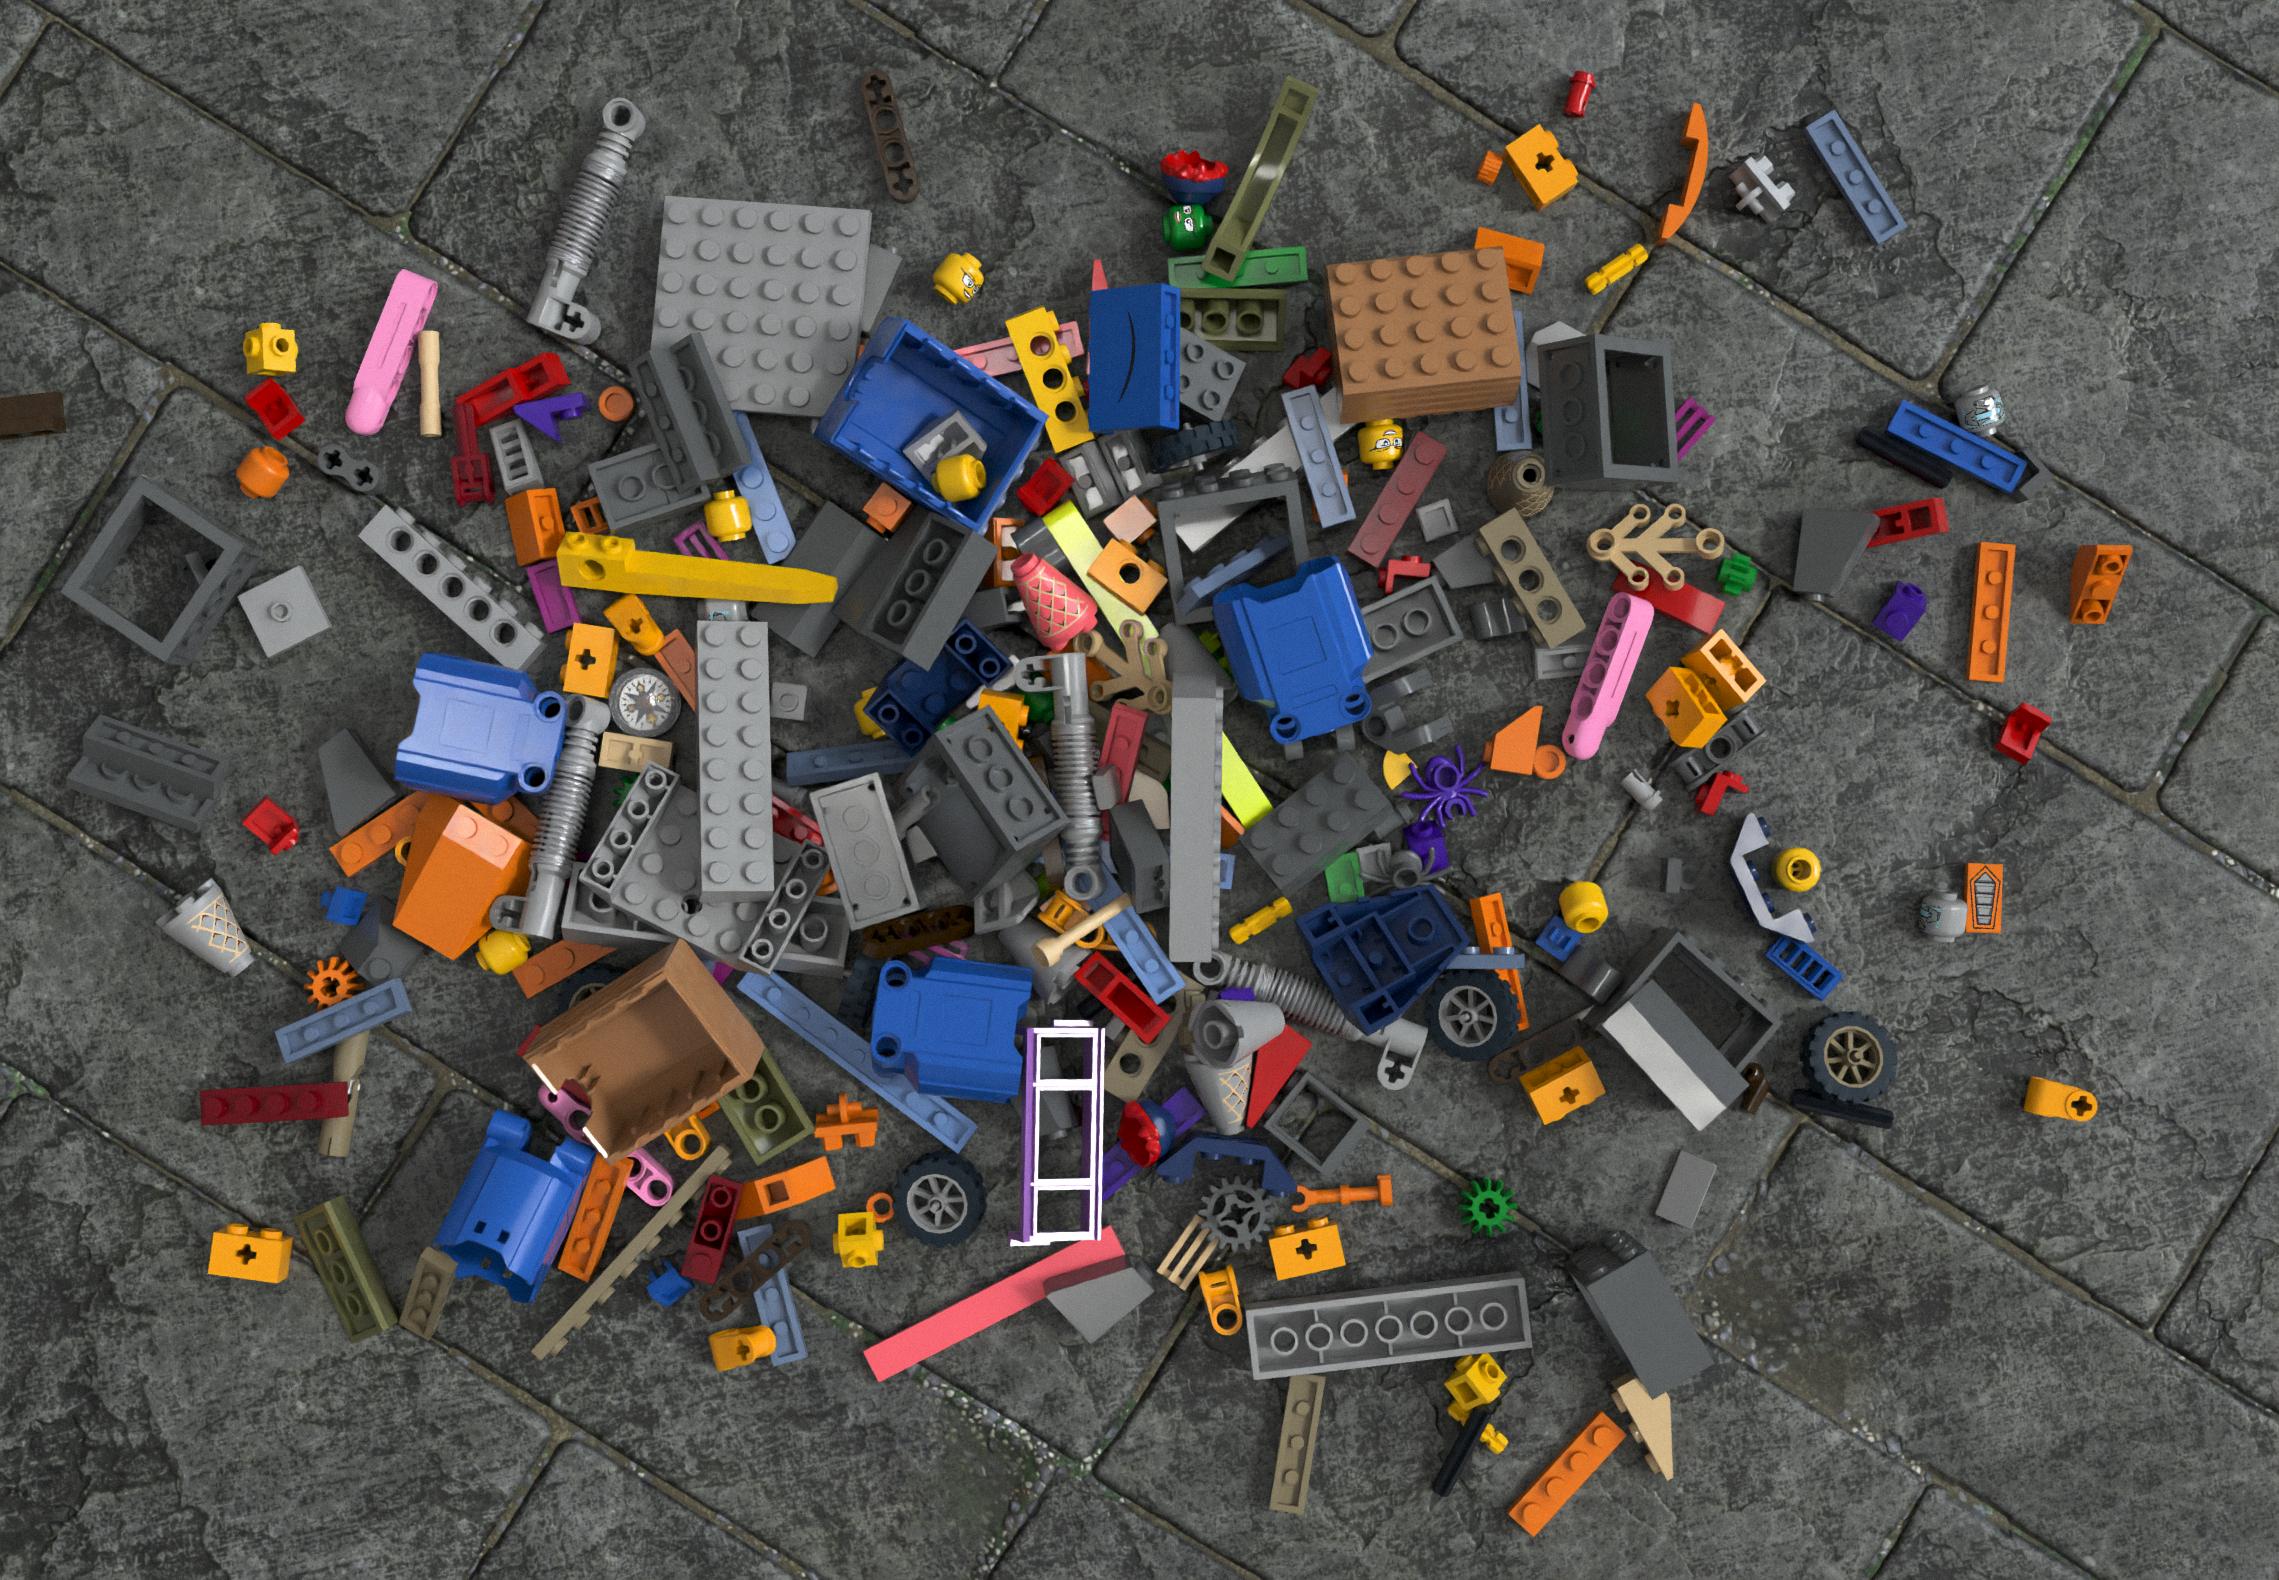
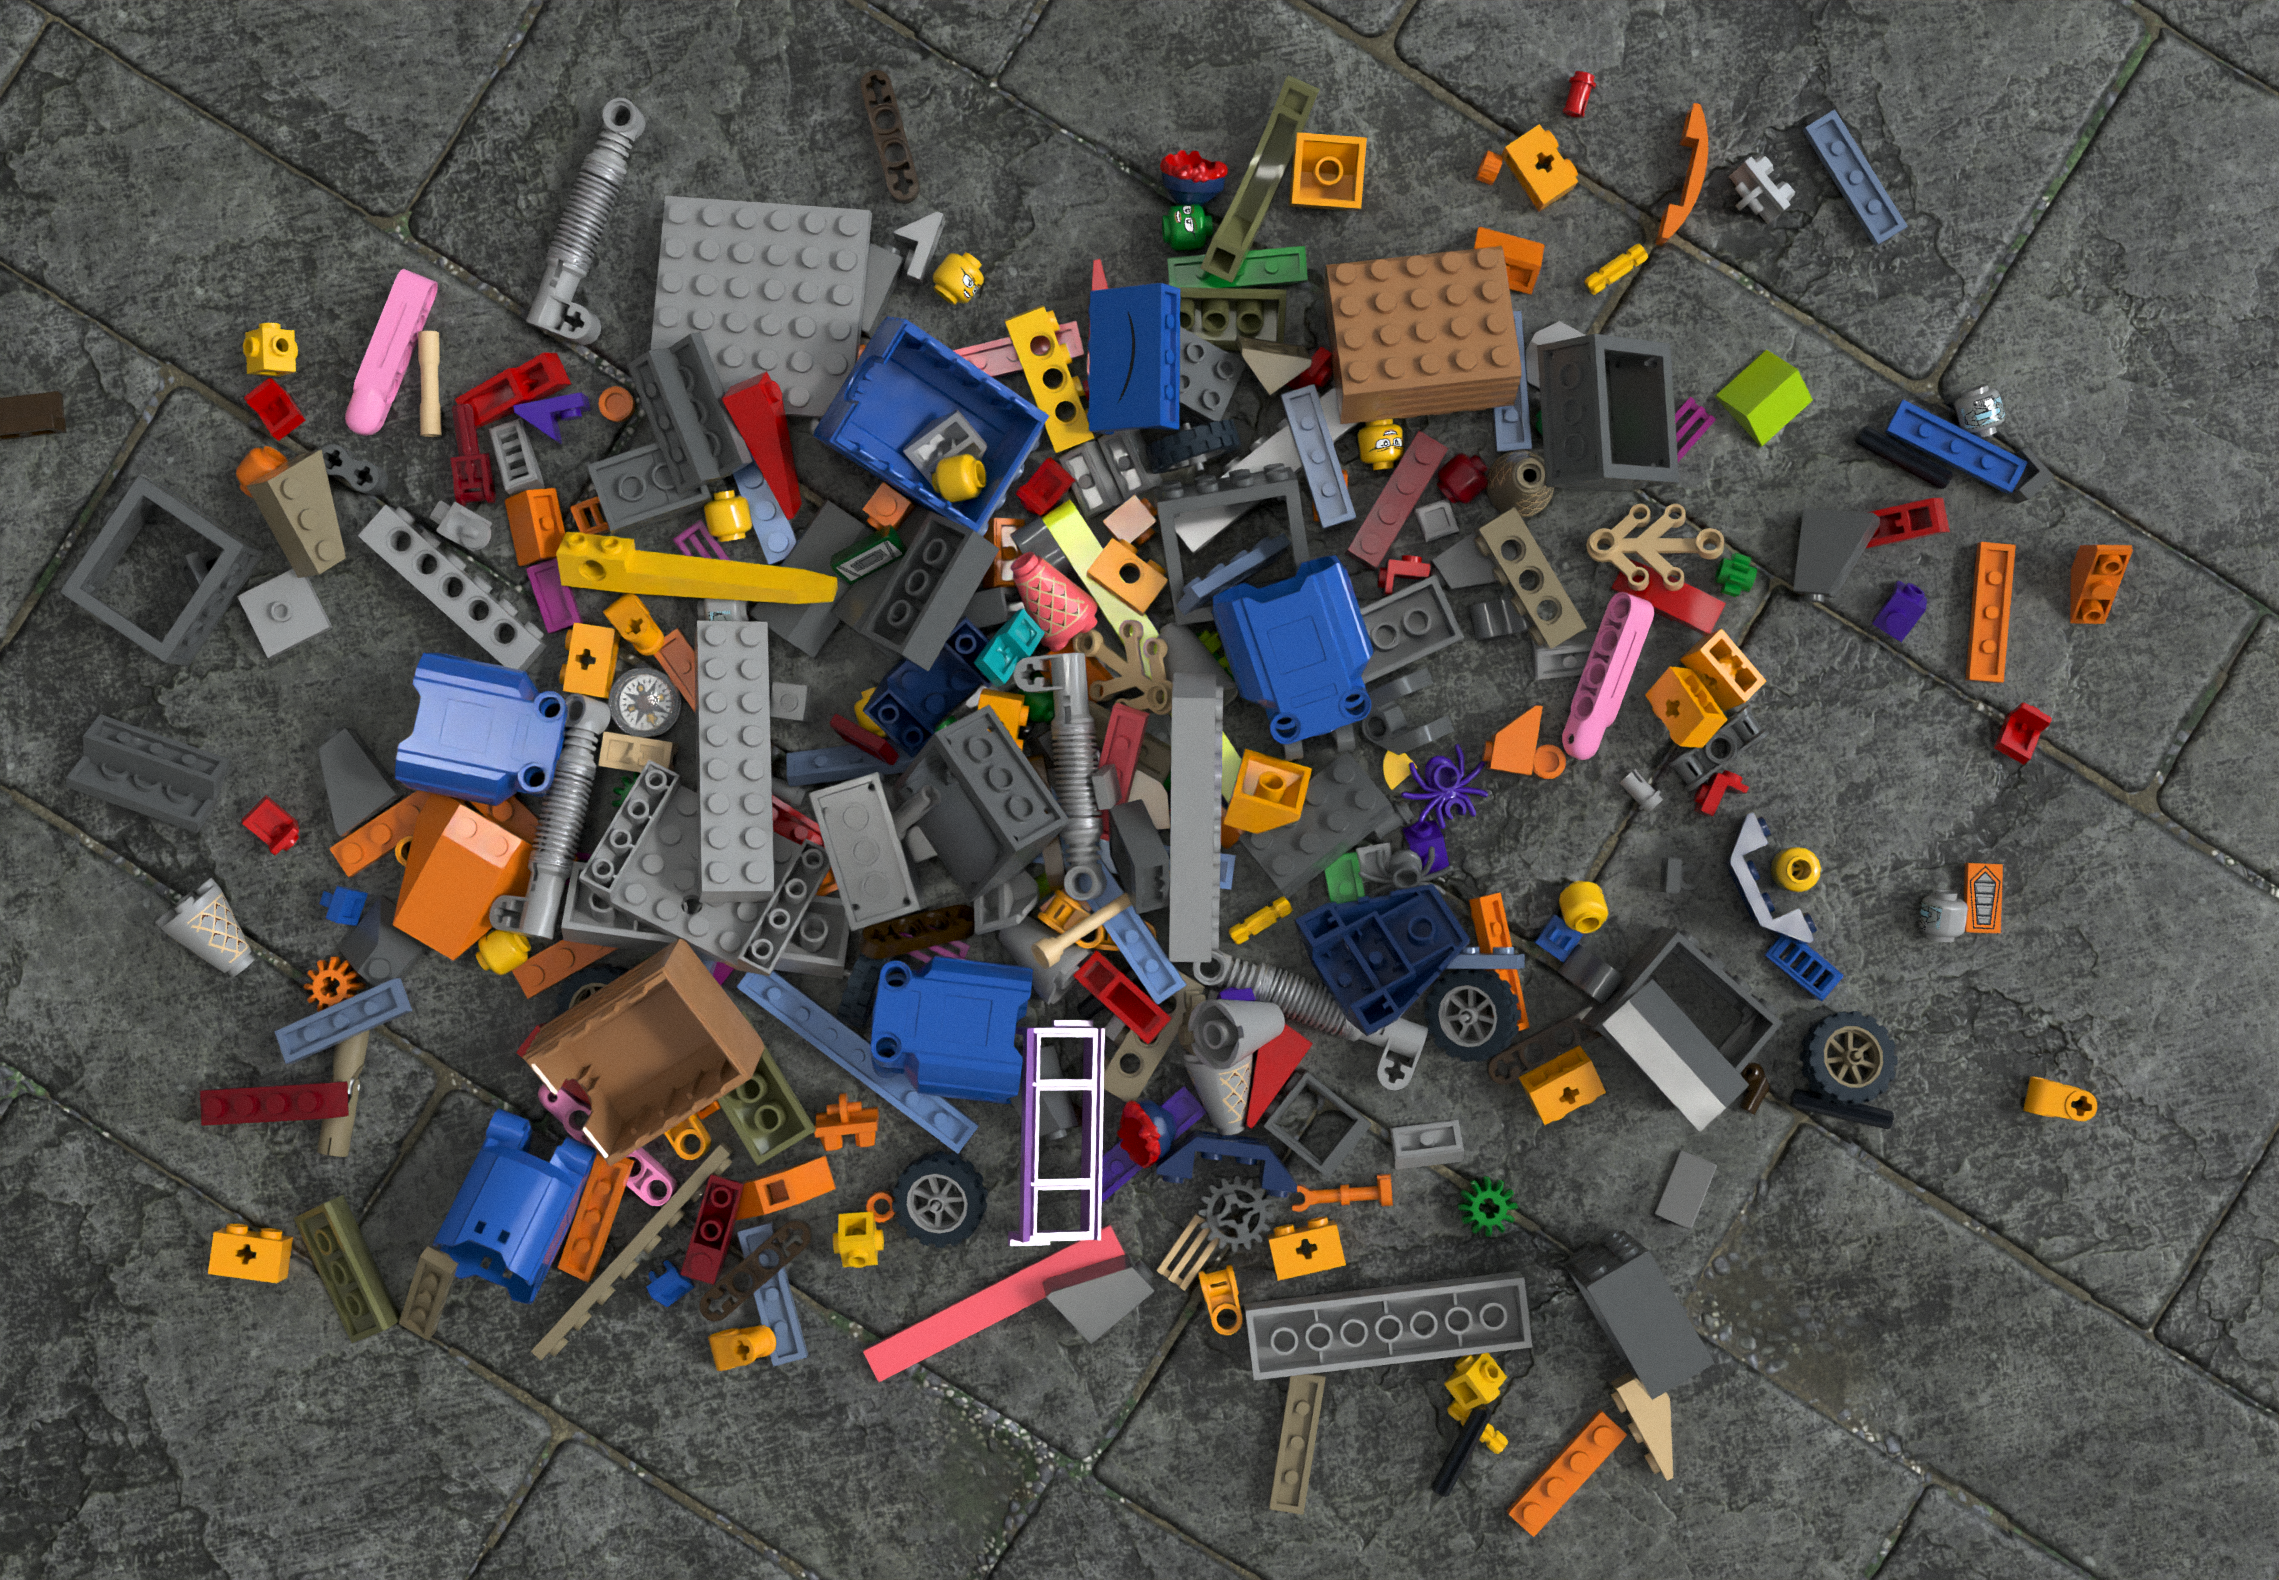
(301, 513): none -> dark tan wedge
(462, 525): none -> light grey hips
(762, 422): none -> red slope
(864, 740): none -> dark red tile
(868, 555): none -> slope
(924, 236): none -> light grey slope
(1009, 646): none -> teal slope
(1266, 793): none -> light orange slope
(1273, 361): none -> dark tan slope
(1327, 172): none -> light orange slope
(1427, 1144): none -> light grey slope
(1463, 478): none -> dark red head
(1765, 396): none -> lime slope

